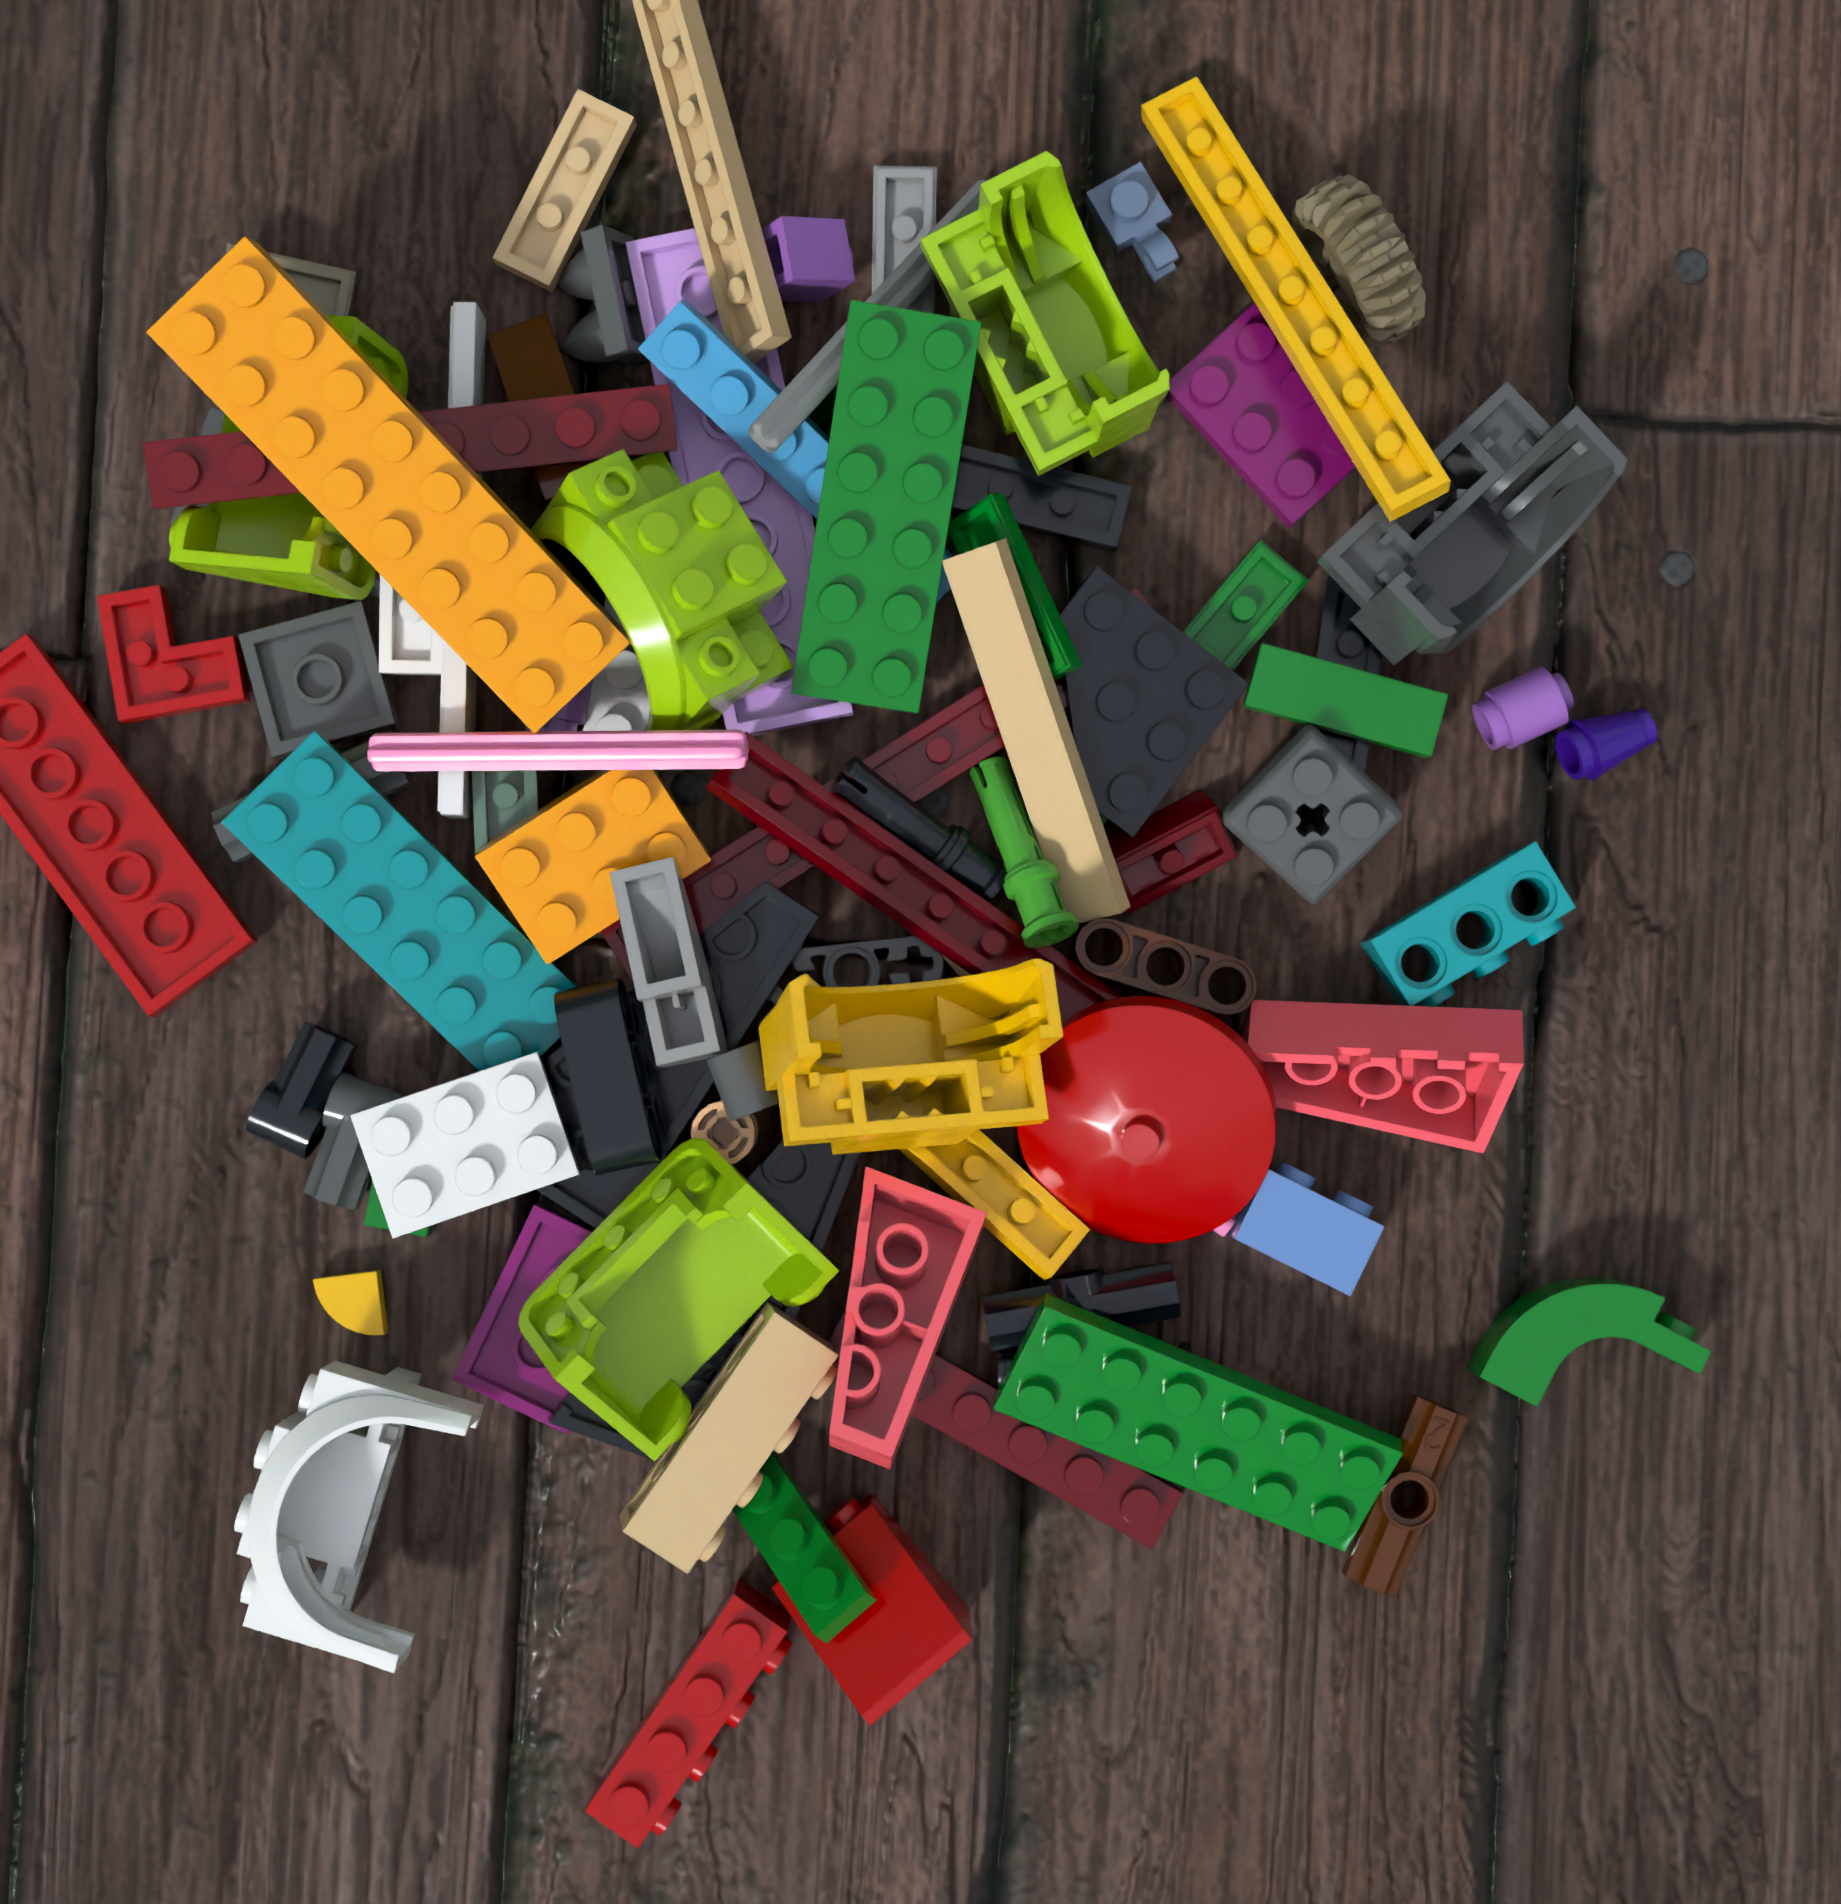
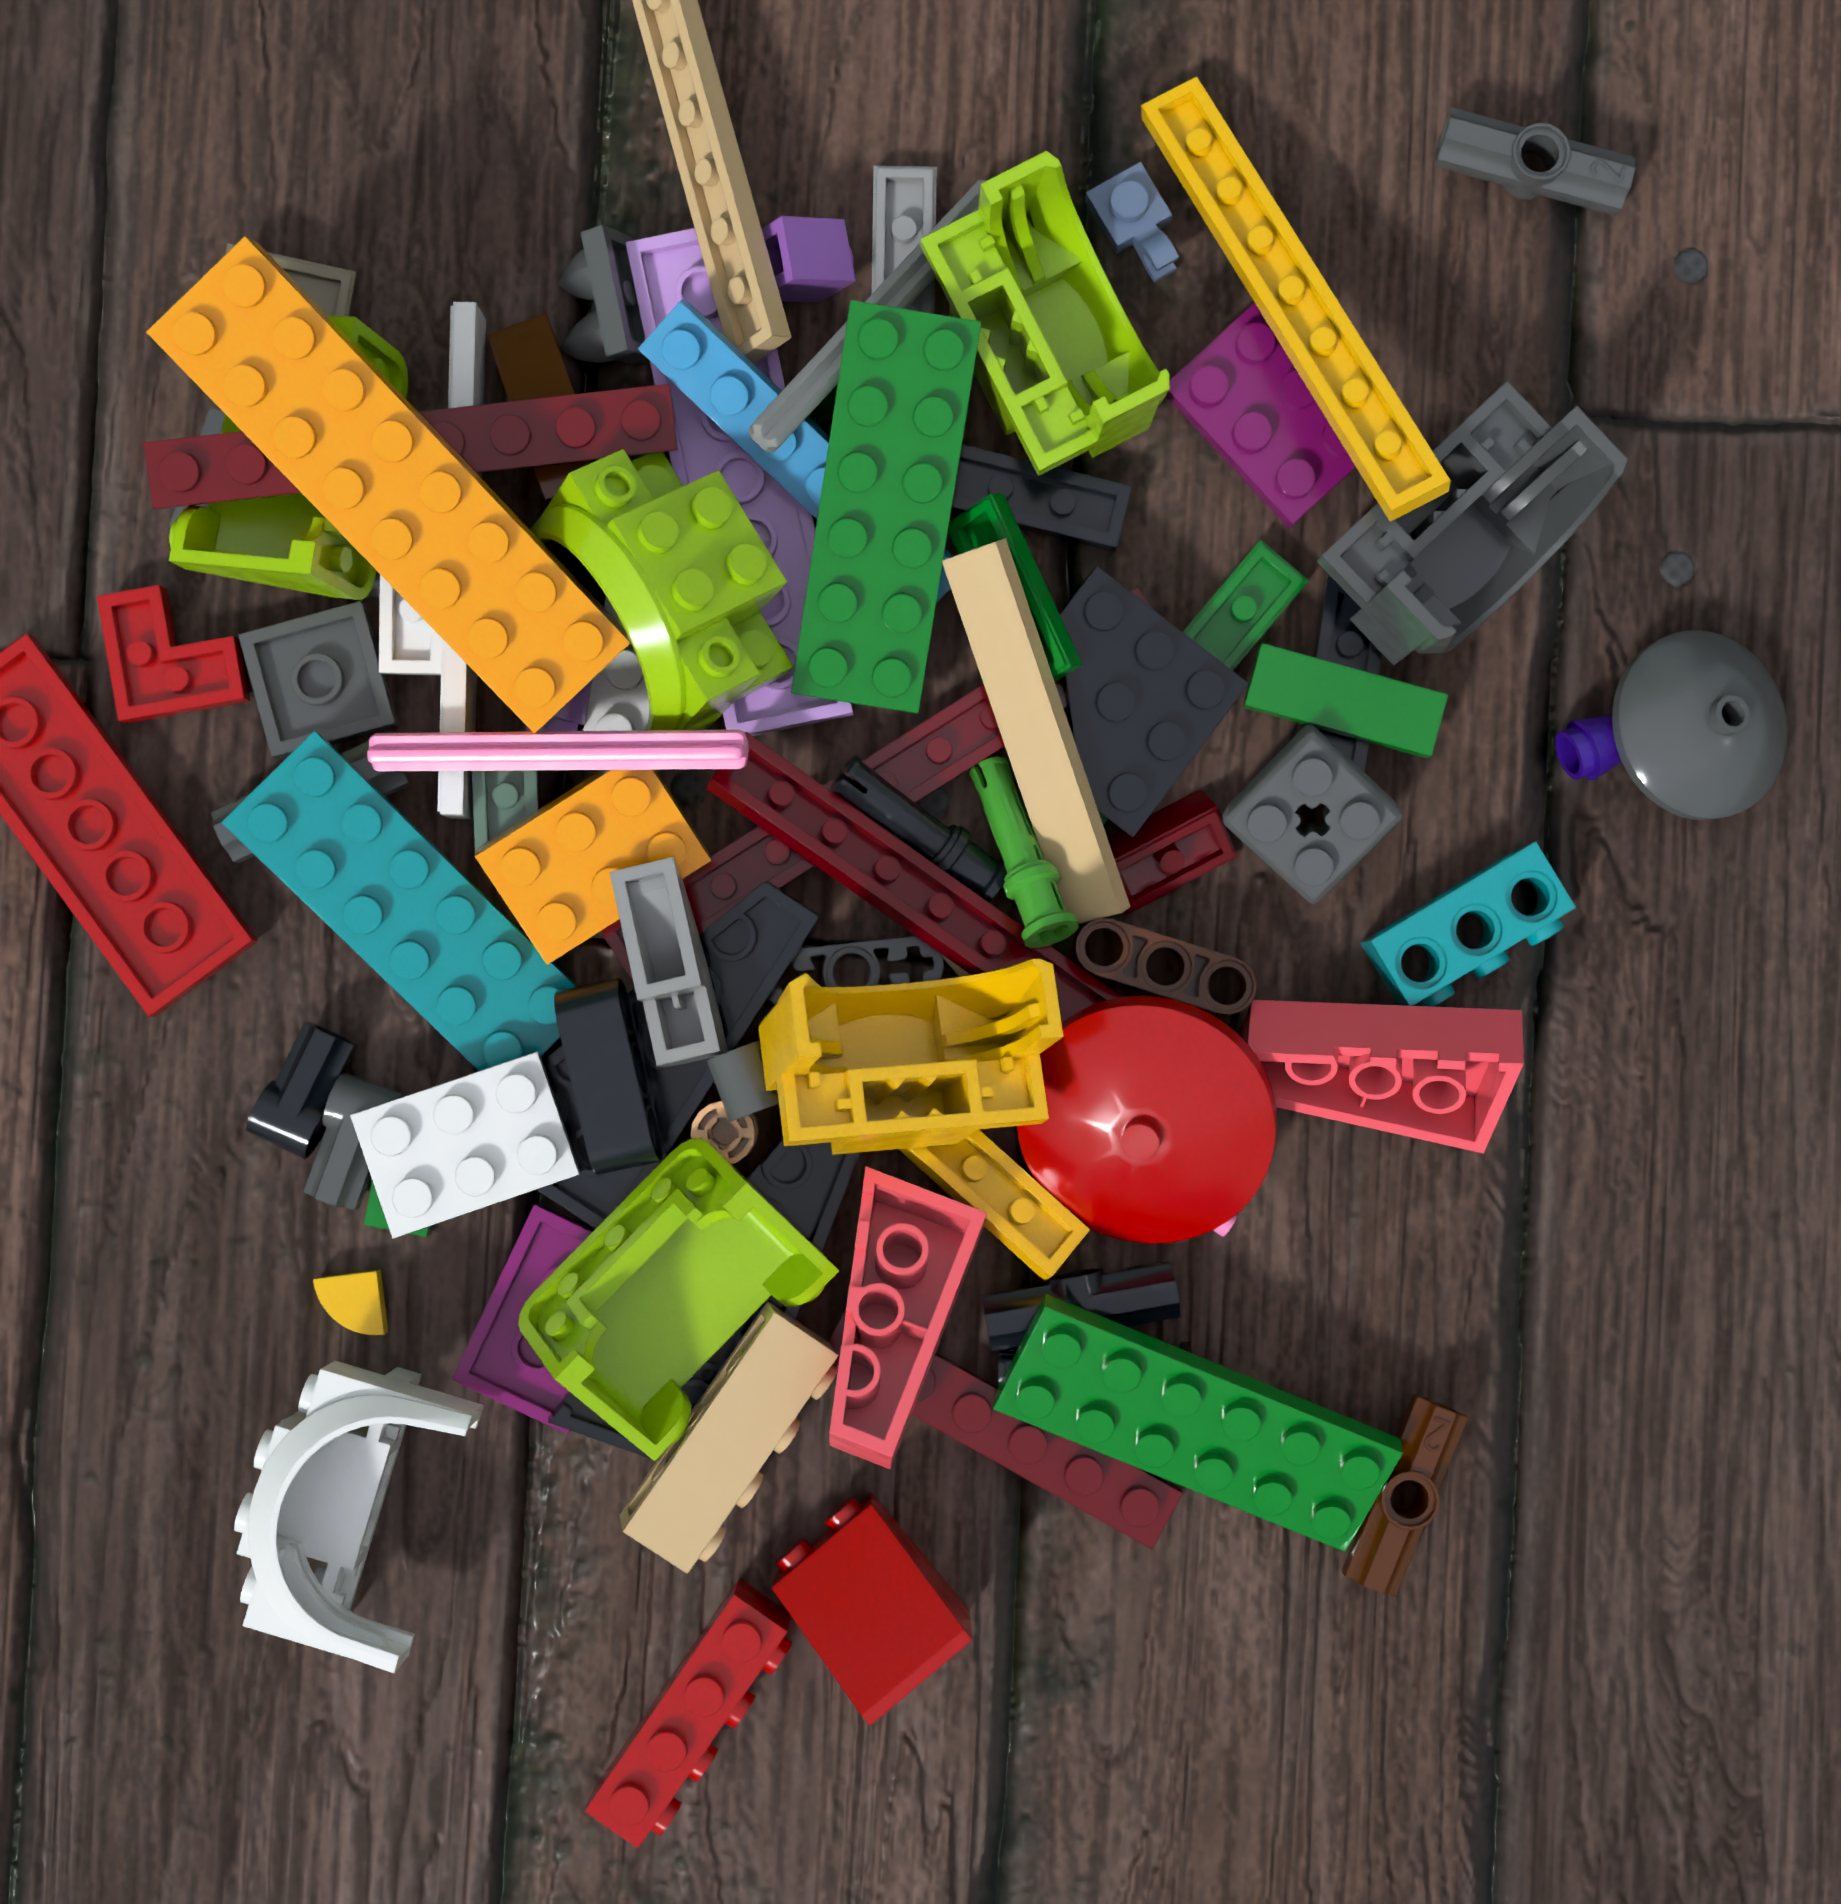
(565, 190): tan plate -> none
(803, 1553): green plate -> none
(1309, 1230): medium blue brick -> none
(1361, 258): dark tan gear -> none
(1523, 708): medium lavender brick -> none
(1552, 1321): green arch -> none
(1574, 171): none -> dark grey piece
(1674, 728): none -> dark grey dish

